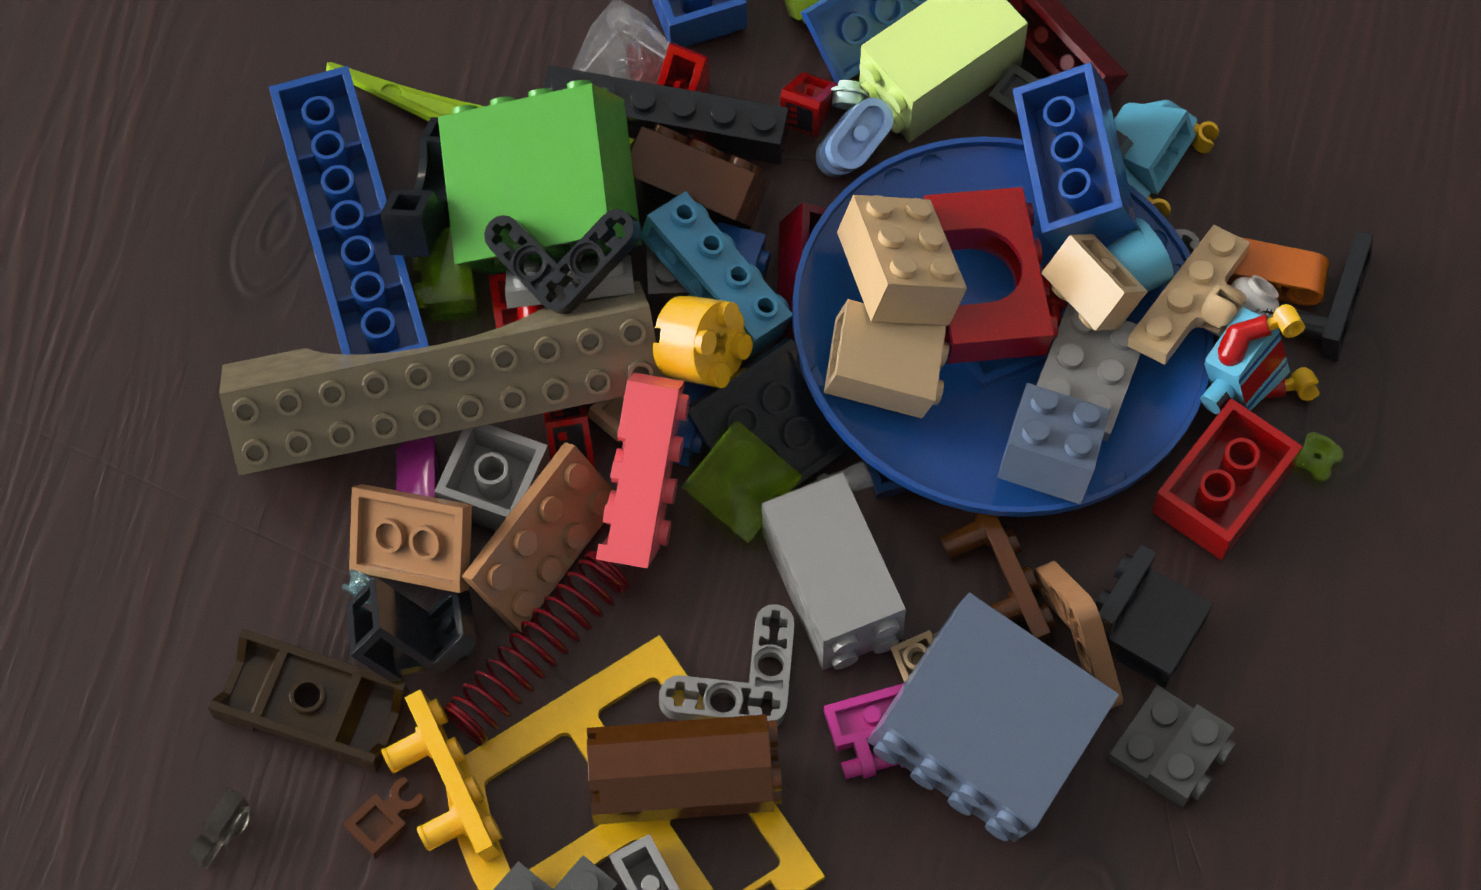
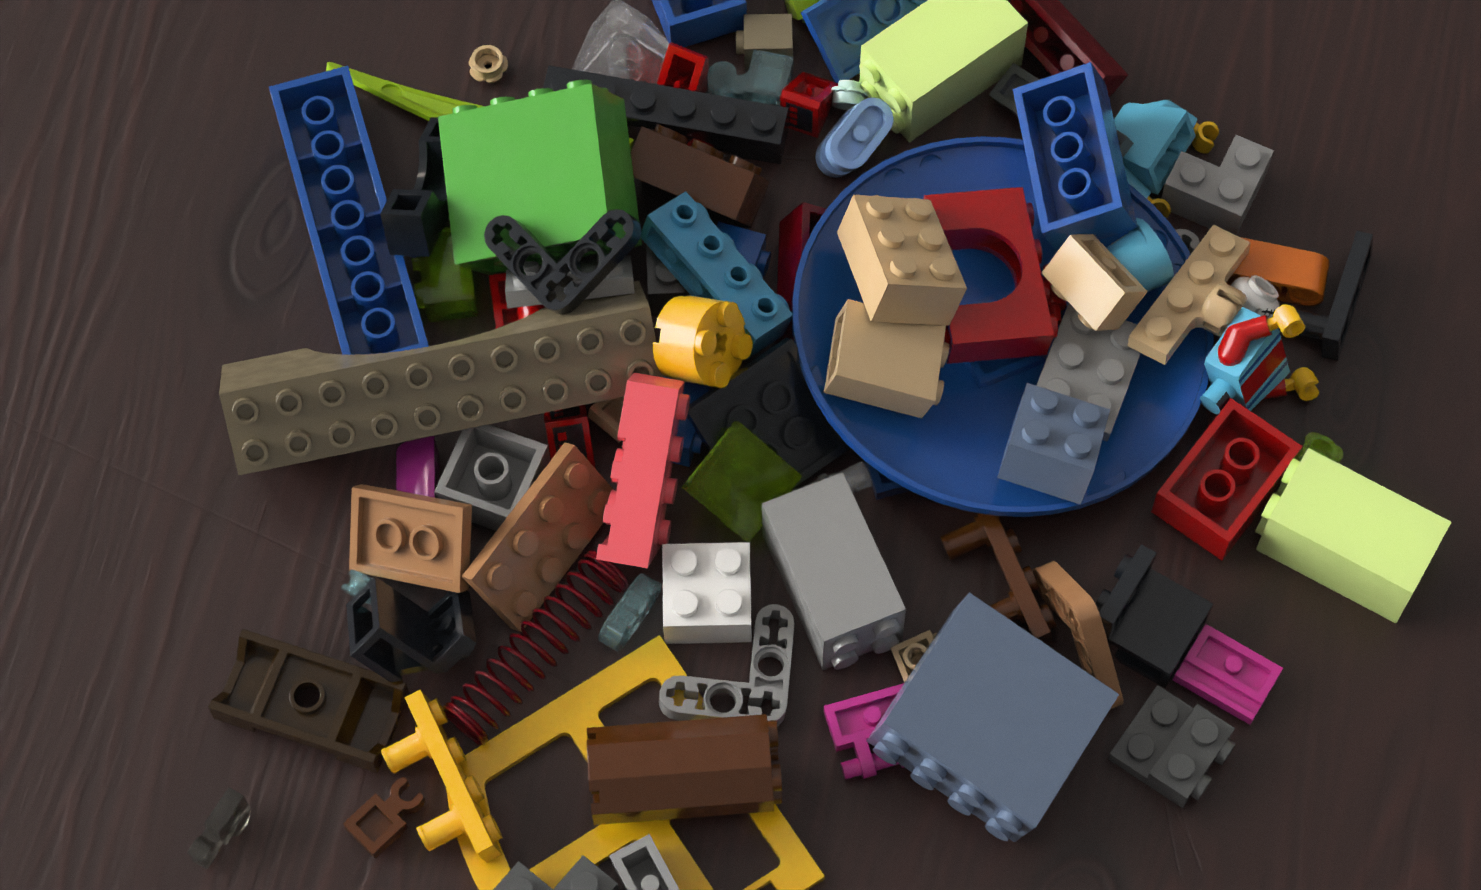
(487, 55): none -> tan plate
(630, 612): none -> clear light blue beam
(706, 593): none -> white brick
(762, 82): none -> clear light blue brick
(765, 33): none -> dark tan brick
(1215, 193): none -> light grey brick
(1228, 674): none -> dark pink plate
(1350, 534): none -> yellowish green brick

